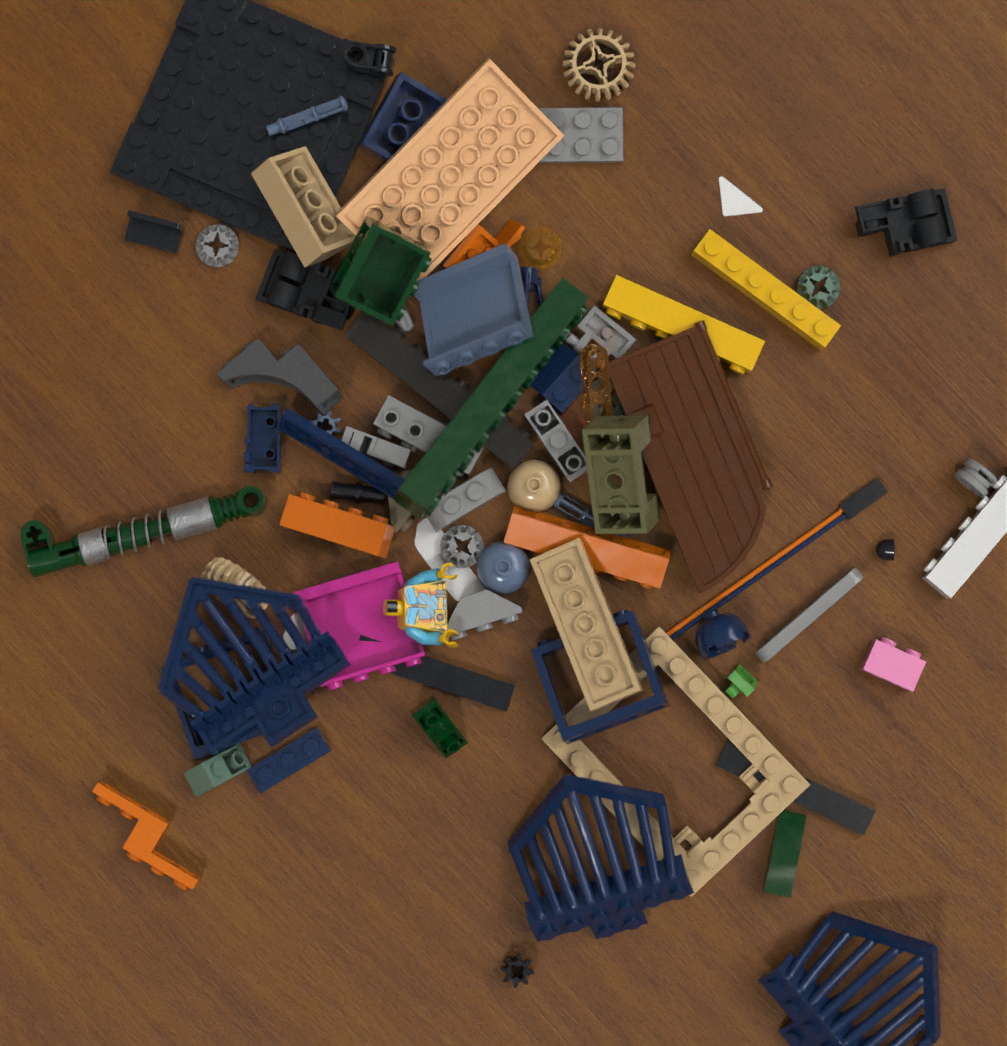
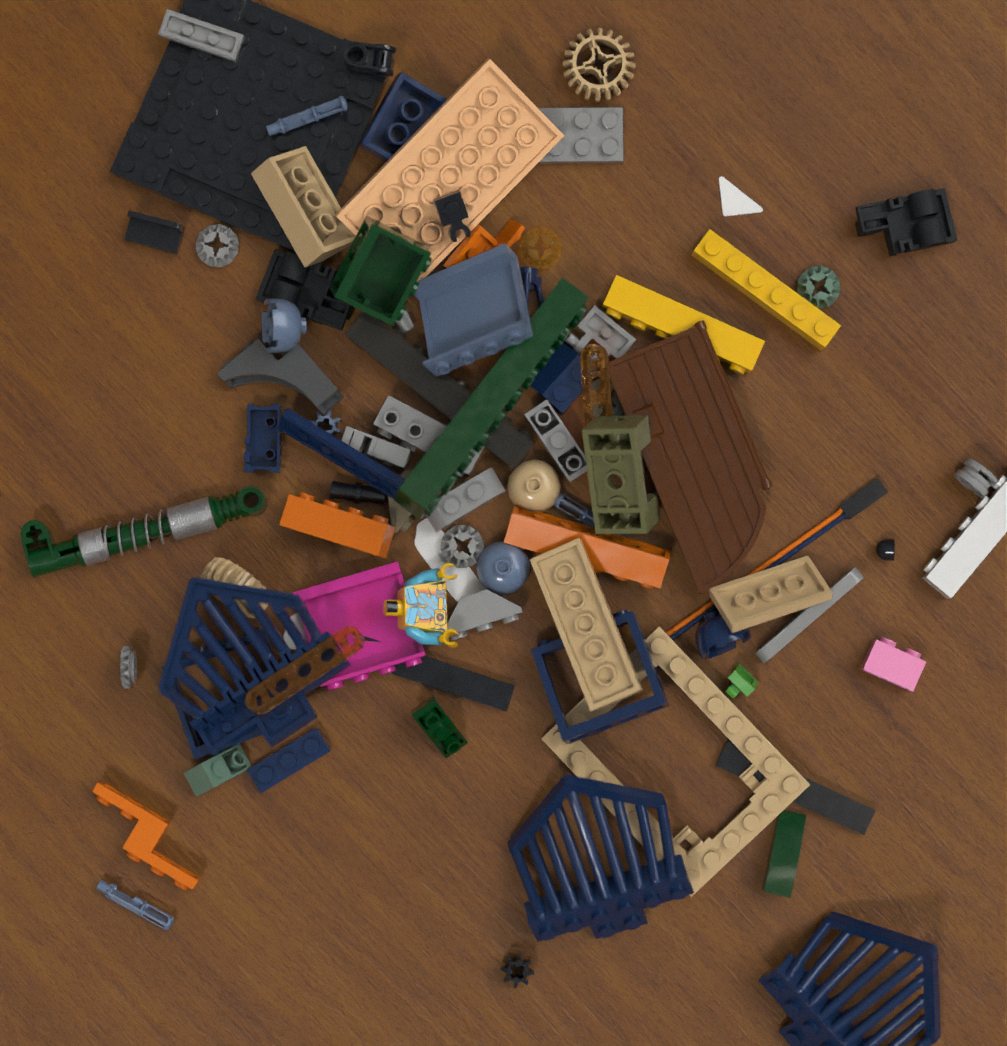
(128, 667): none -> light grey gear
(136, 905): none -> sand blue piece
(201, 35): none -> light grey tile
(282, 325): none -> sand blue cylinder
(318, 669): none -> clear orange beam
(452, 211): none -> black plate
(770, 594): none -> tan plate

